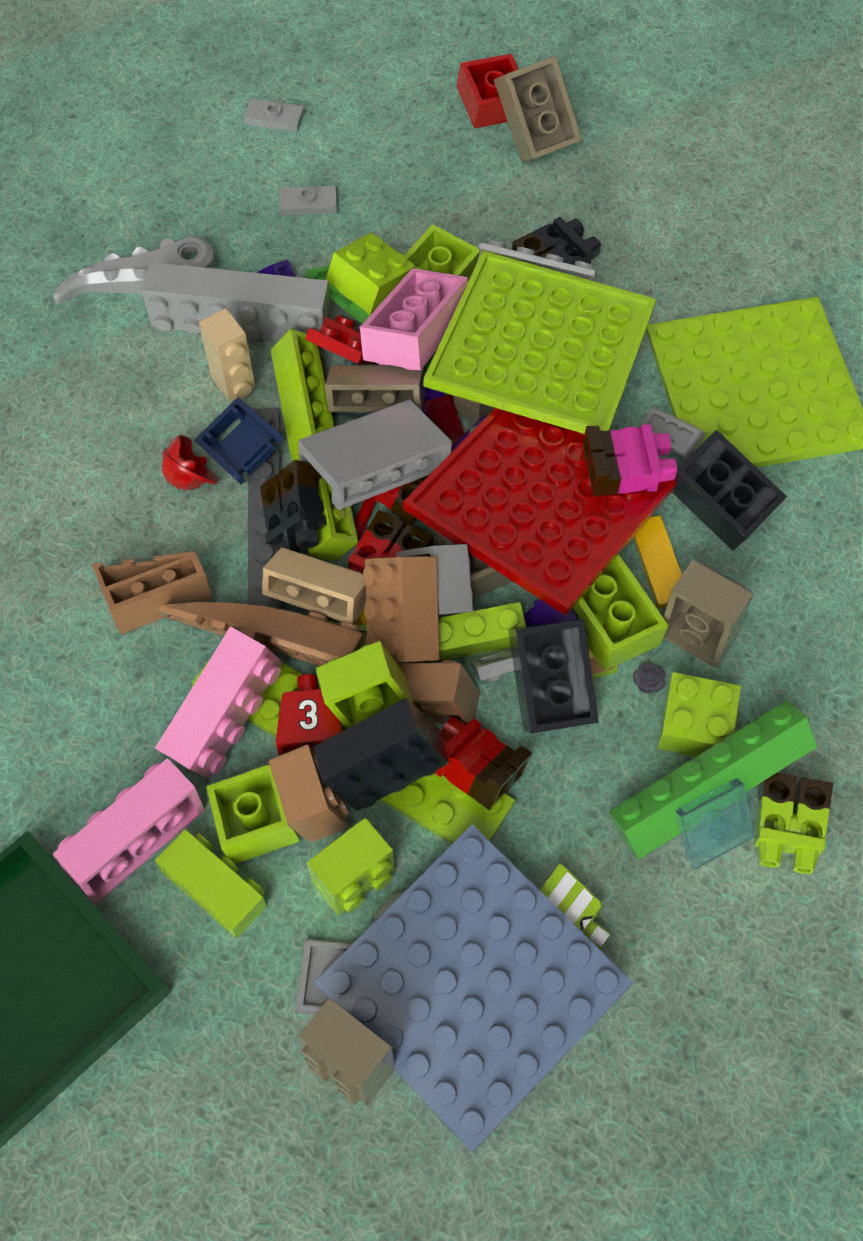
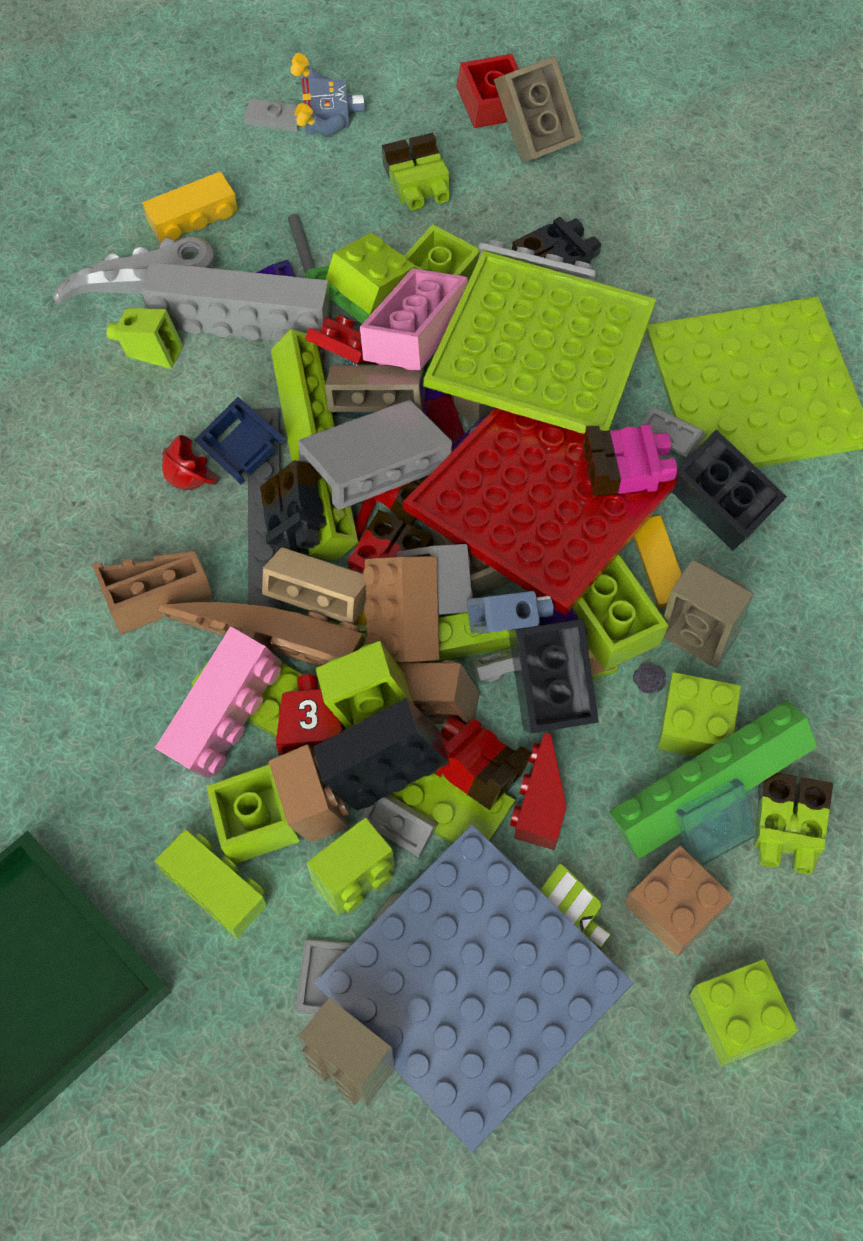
(129, 830): bright pink brick -> none
(147, 336): none -> lime torso
(190, 207): none -> yellow brick
(227, 355): tan brick -> none
(301, 242): none -> dark grey bar
(308, 200): light grey plate -> none
(324, 100): none -> sand blue torso
(401, 824): none -> light grey plate
(416, 173): none -> lime hips
(507, 611): none -> sand blue torso
(544, 802): none -> red slope
(678, 900): none -> medium nougat brick
(743, 1012): none -> lime brick

